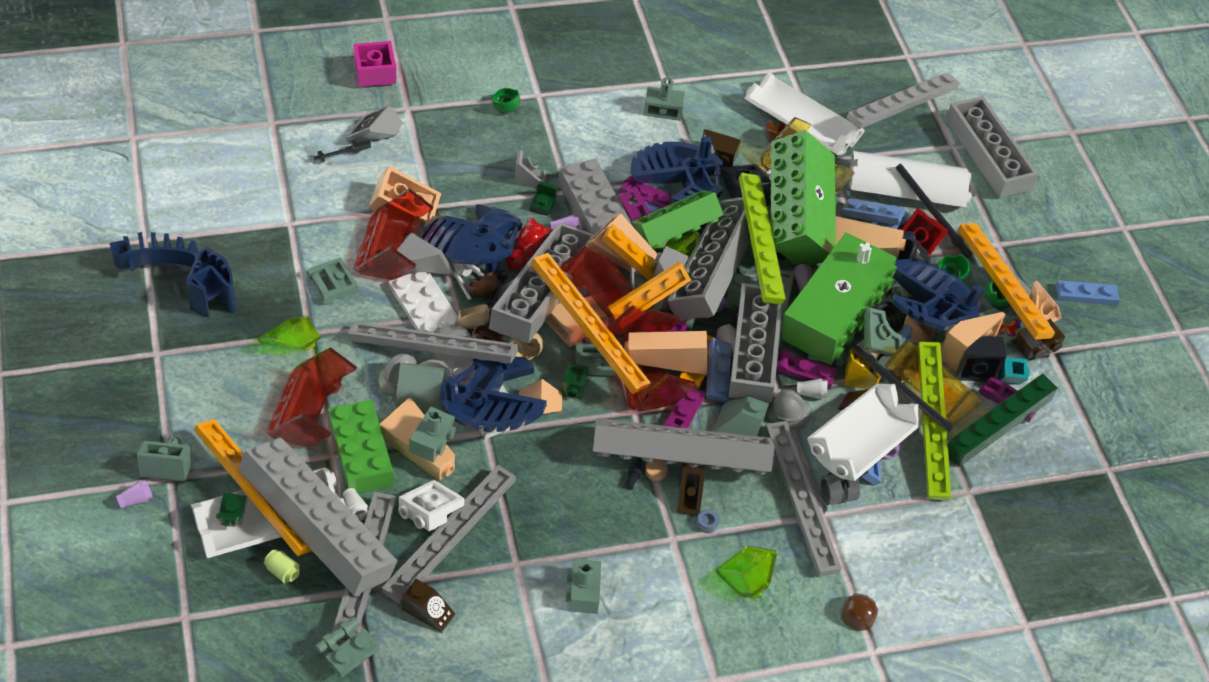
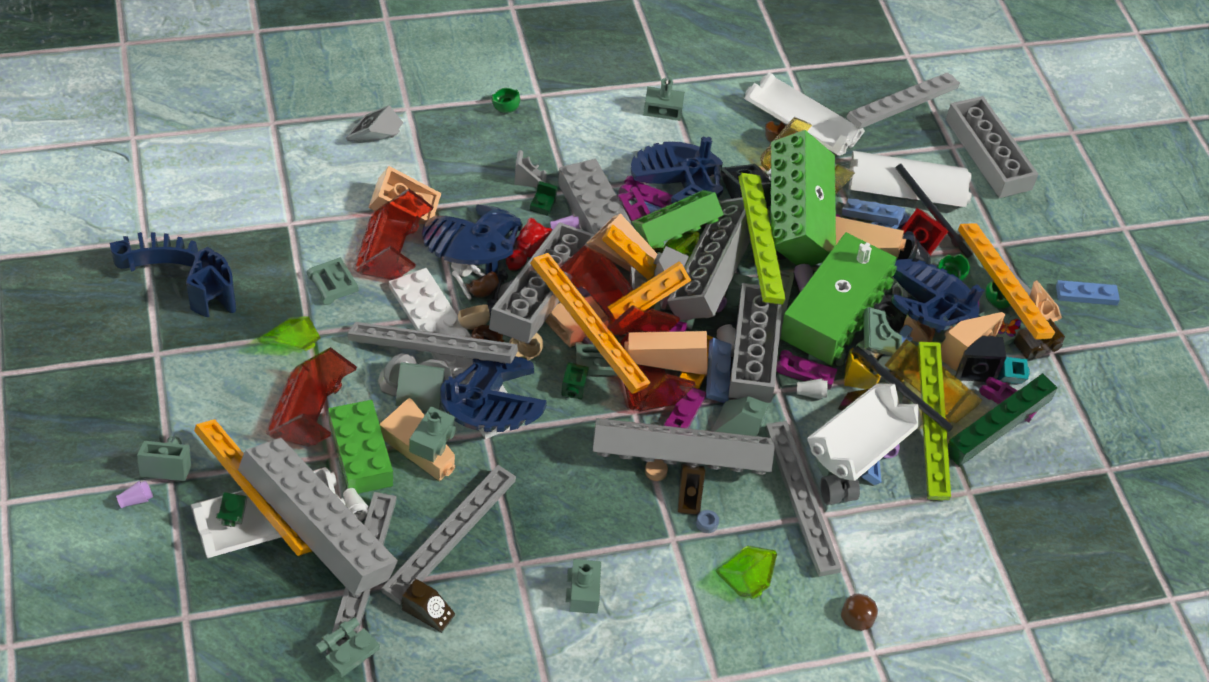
(282, 566): yellowish green brick -> none
(354, 147): black piece -> none
(374, 63): dark pink brick -> none
(425, 256): light grey slope -> none
(429, 505): white plate -> none
(544, 391): light nougat slope -> none
(634, 473): black piece -> none
(723, 147): dark brown slope -> none
(788, 407): light grey piece -> none

